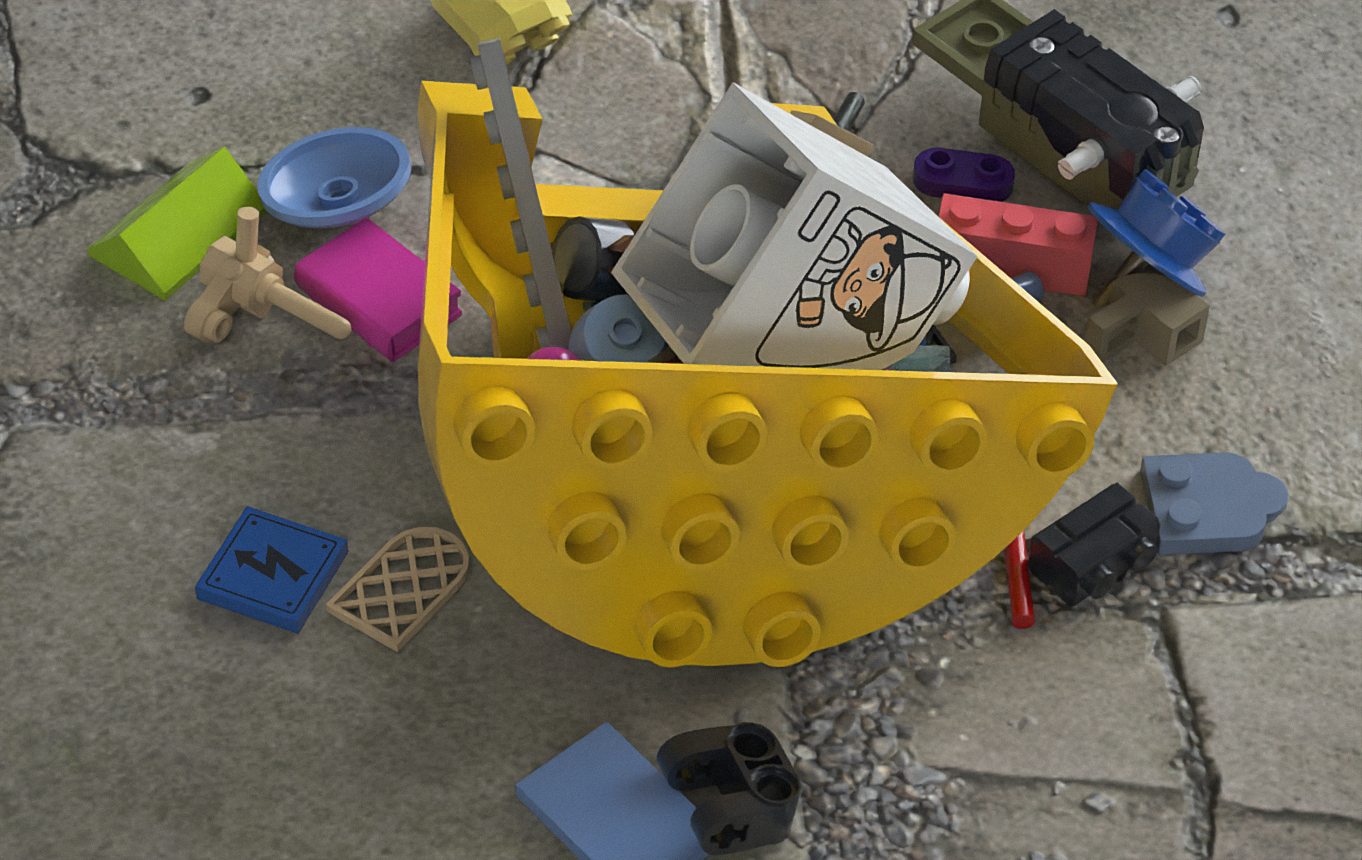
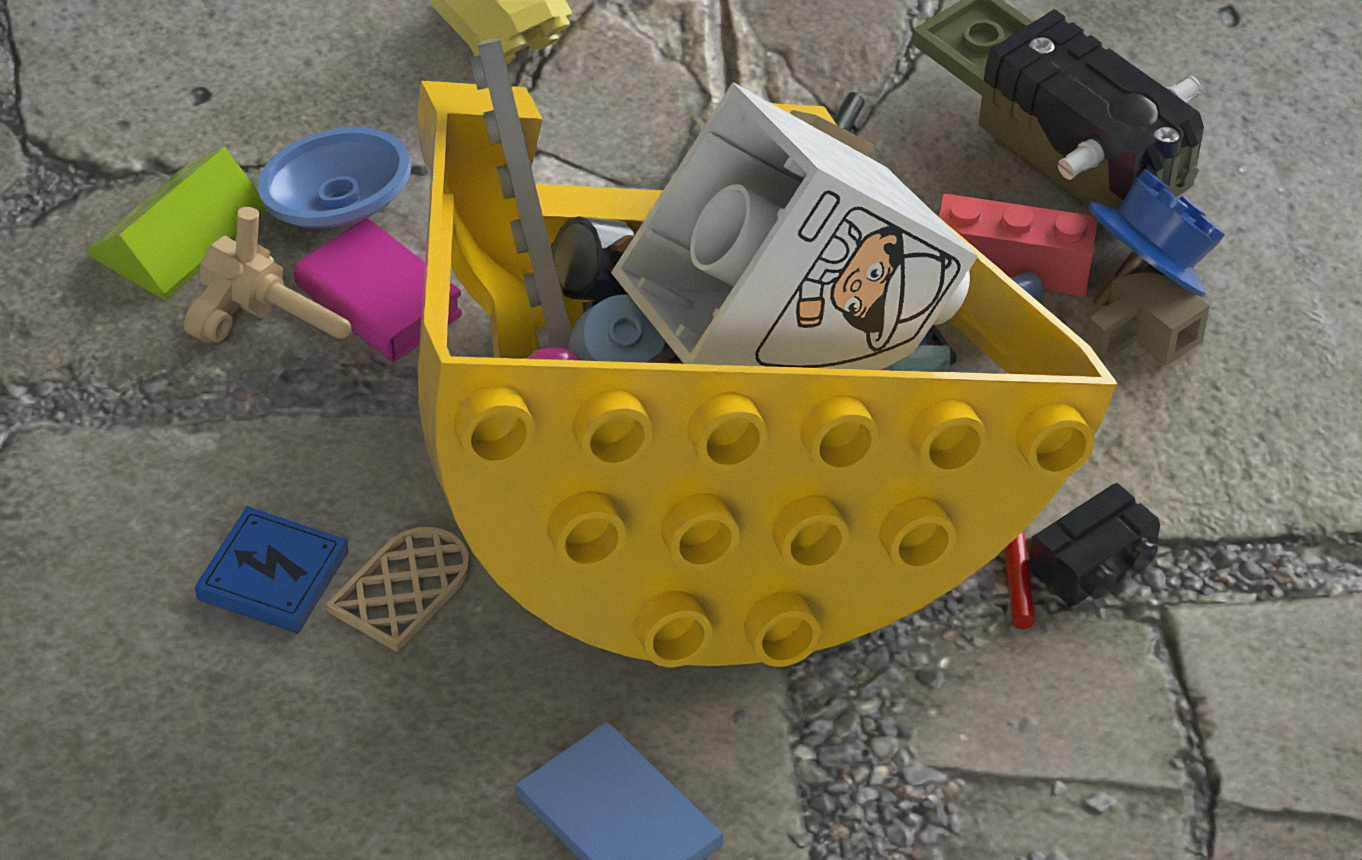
(754, 783): black piece -> none
(963, 174): dark purple plate -> none
(1210, 501): sand blue plate -> none

